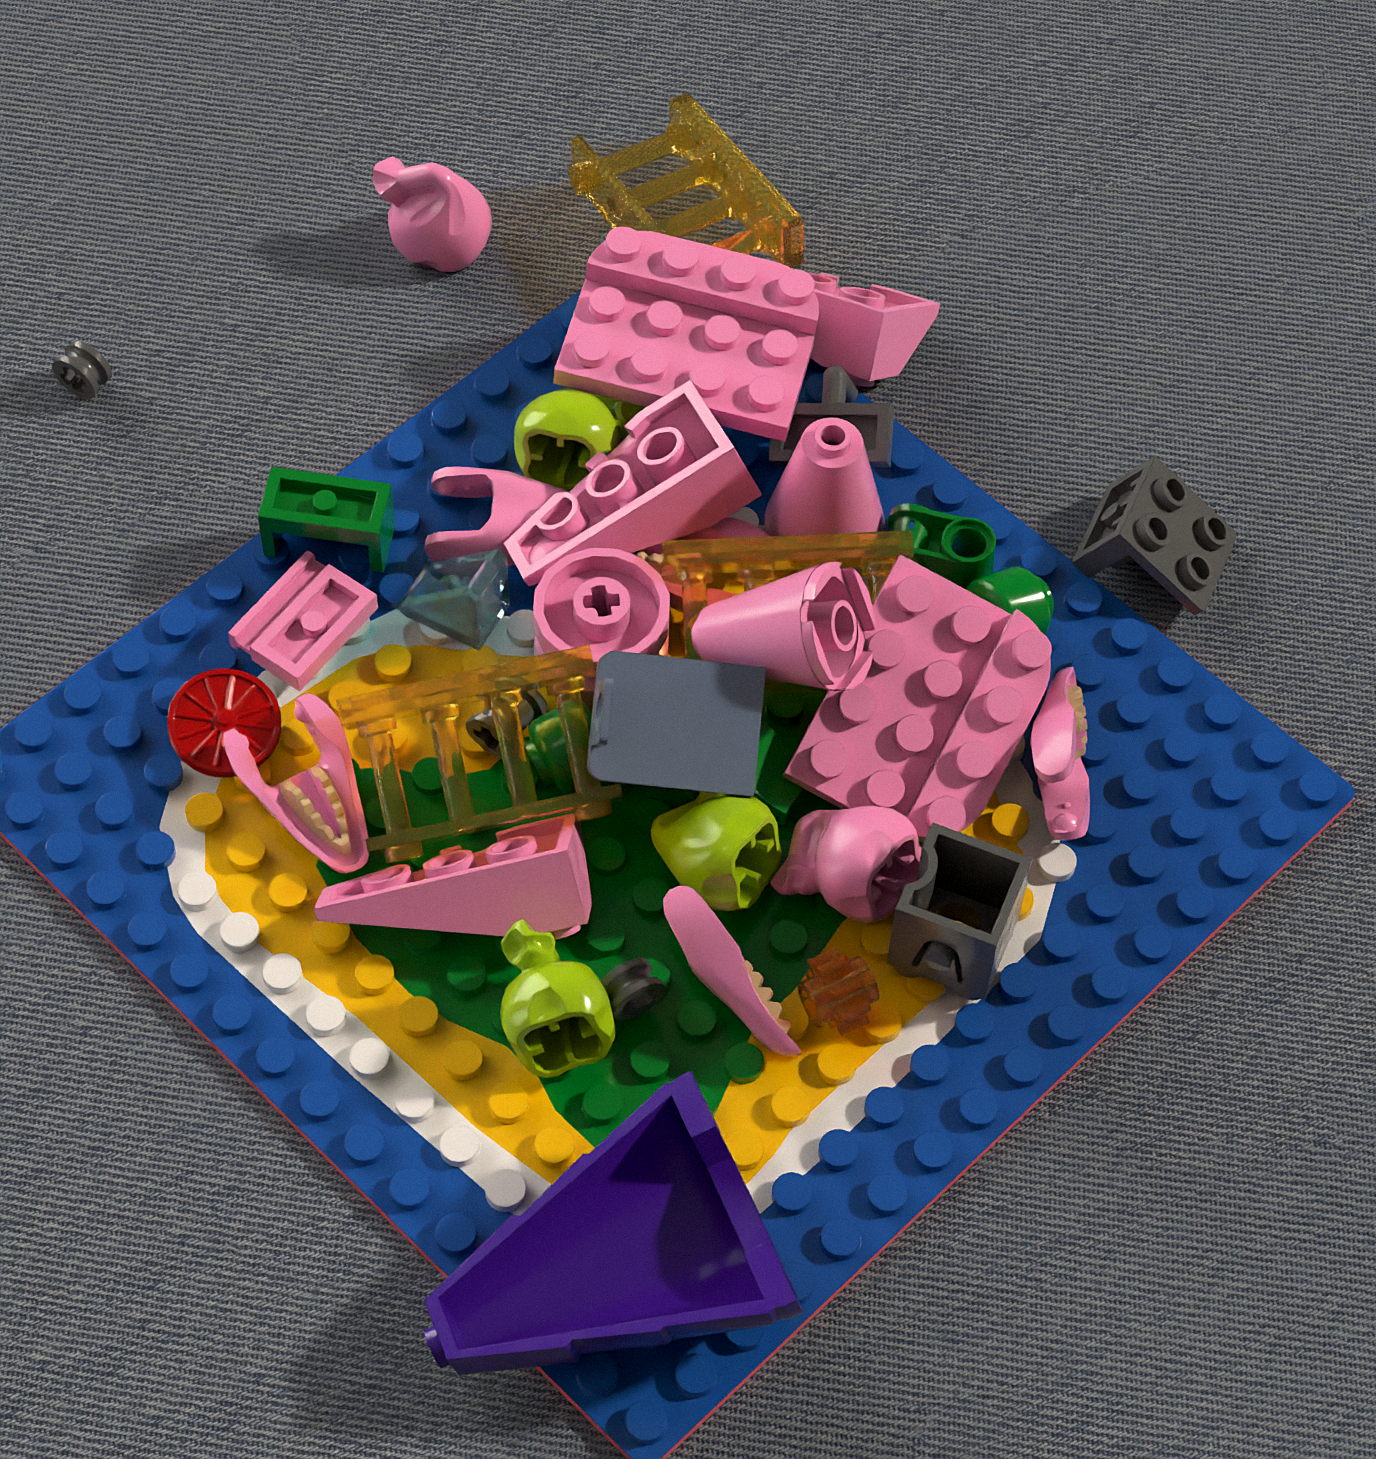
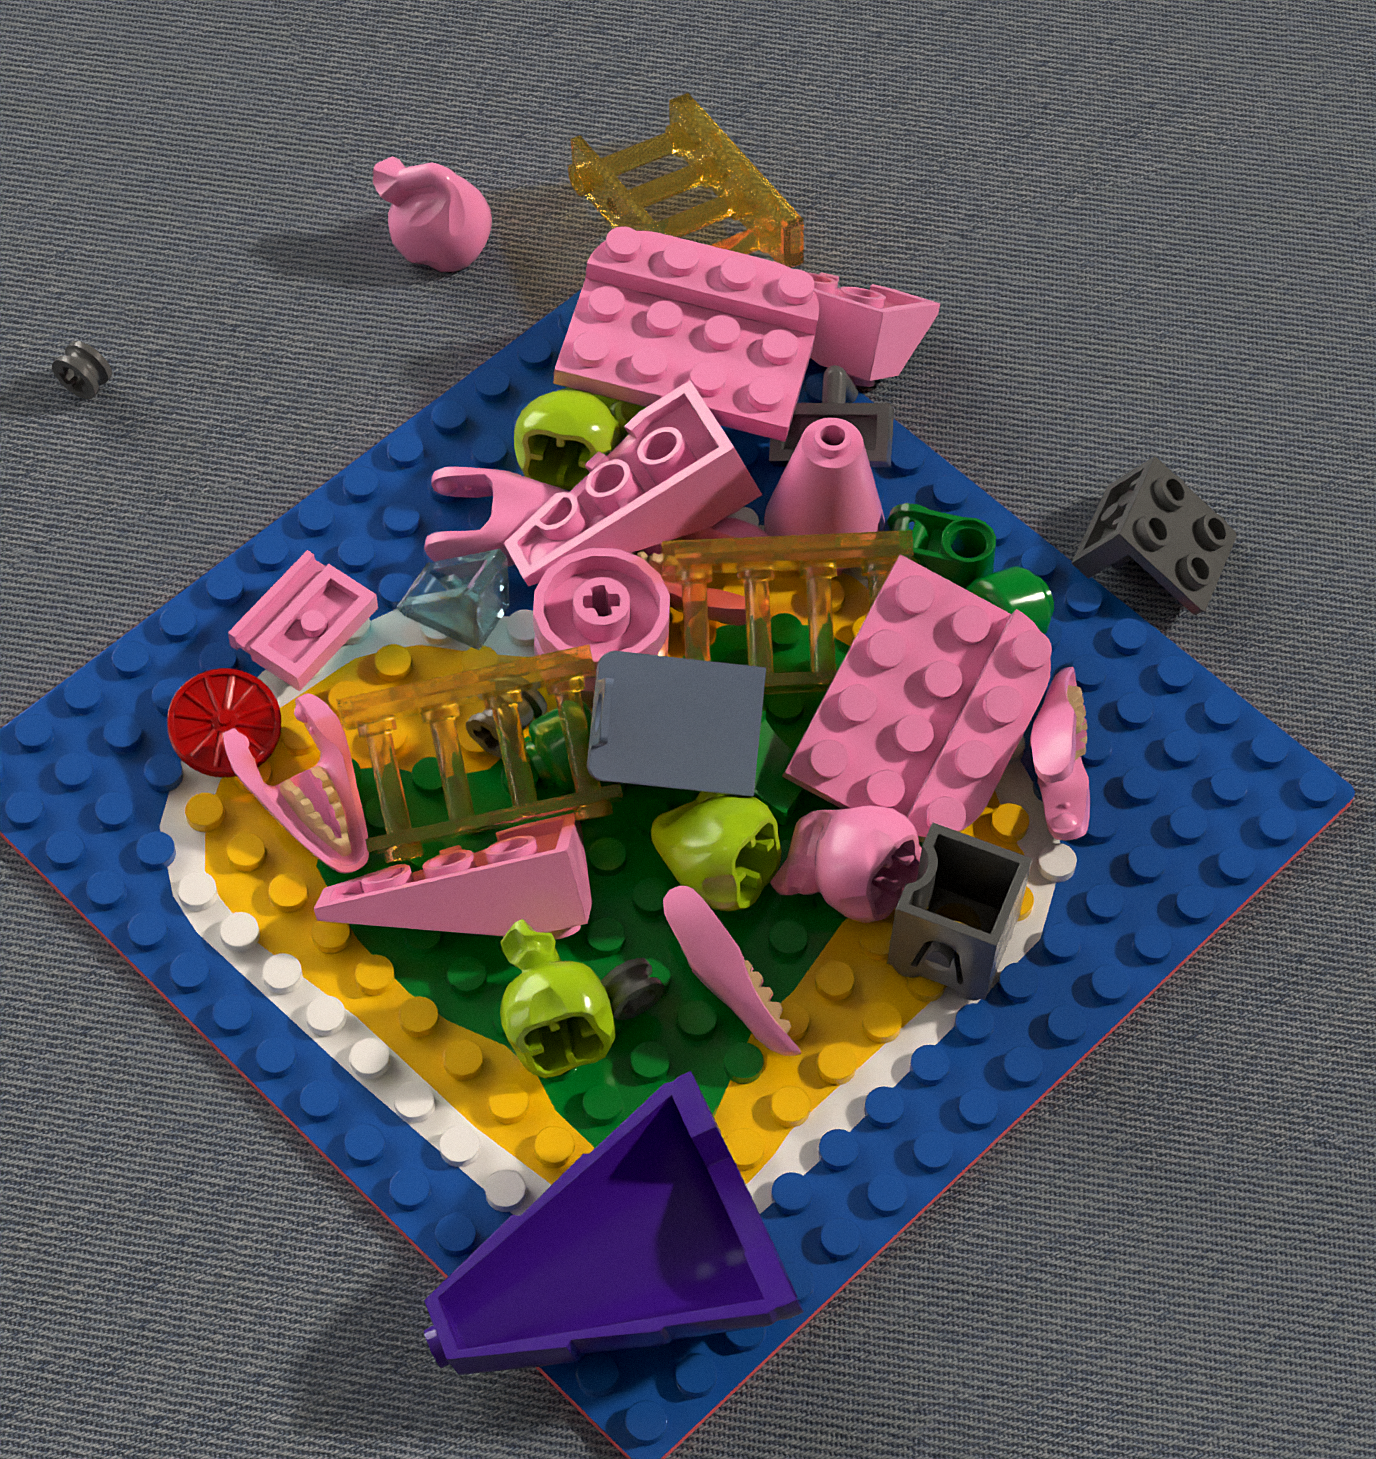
(327, 510): green panel -> none
(798, 627): bright pink cone -> none
(838, 991): clear orange gear -> none

